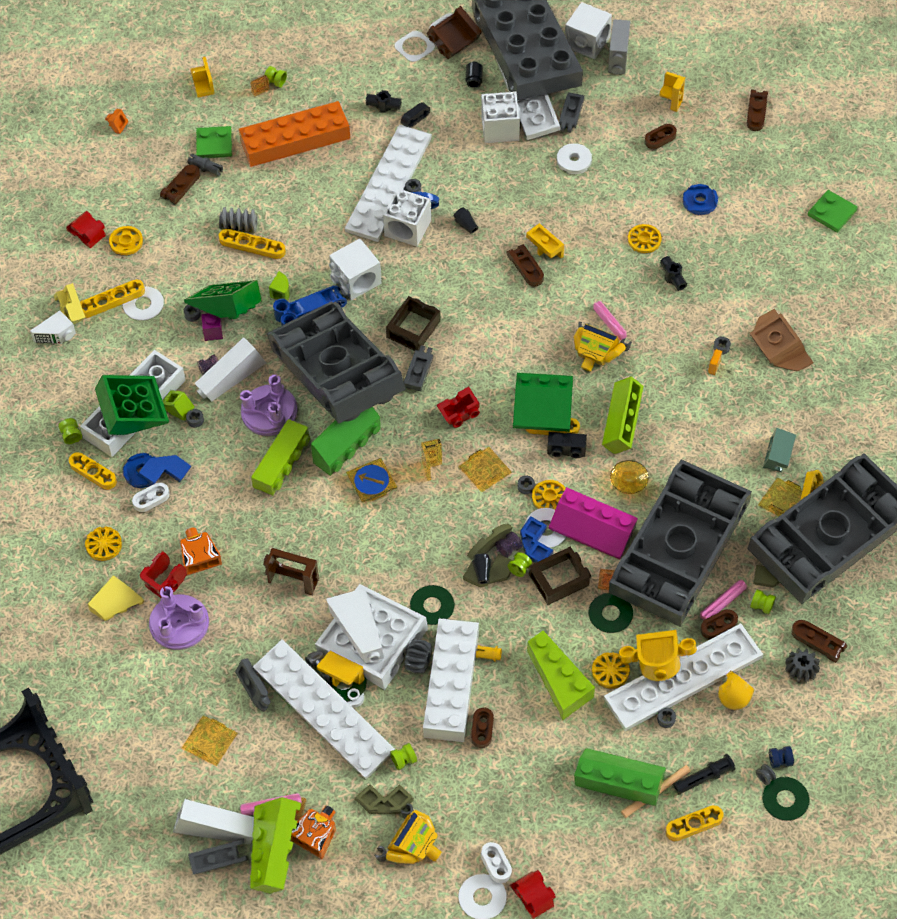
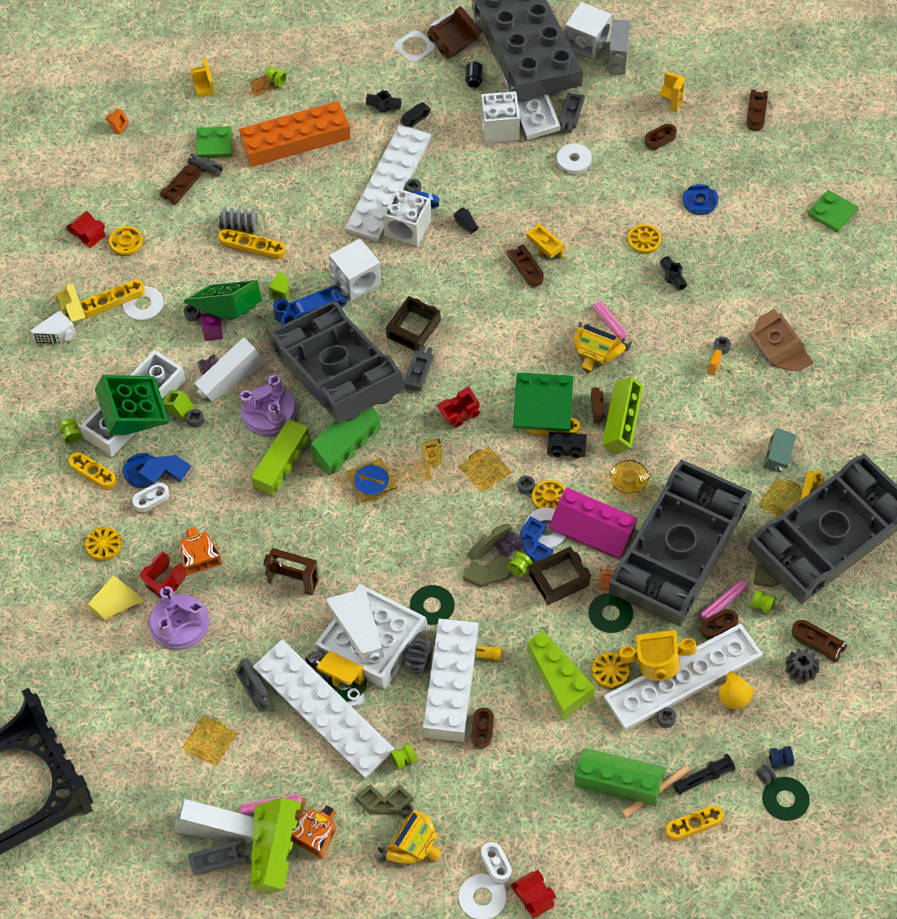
(482, 567): black cone -> none
(596, 399): none -> reddish brown plate

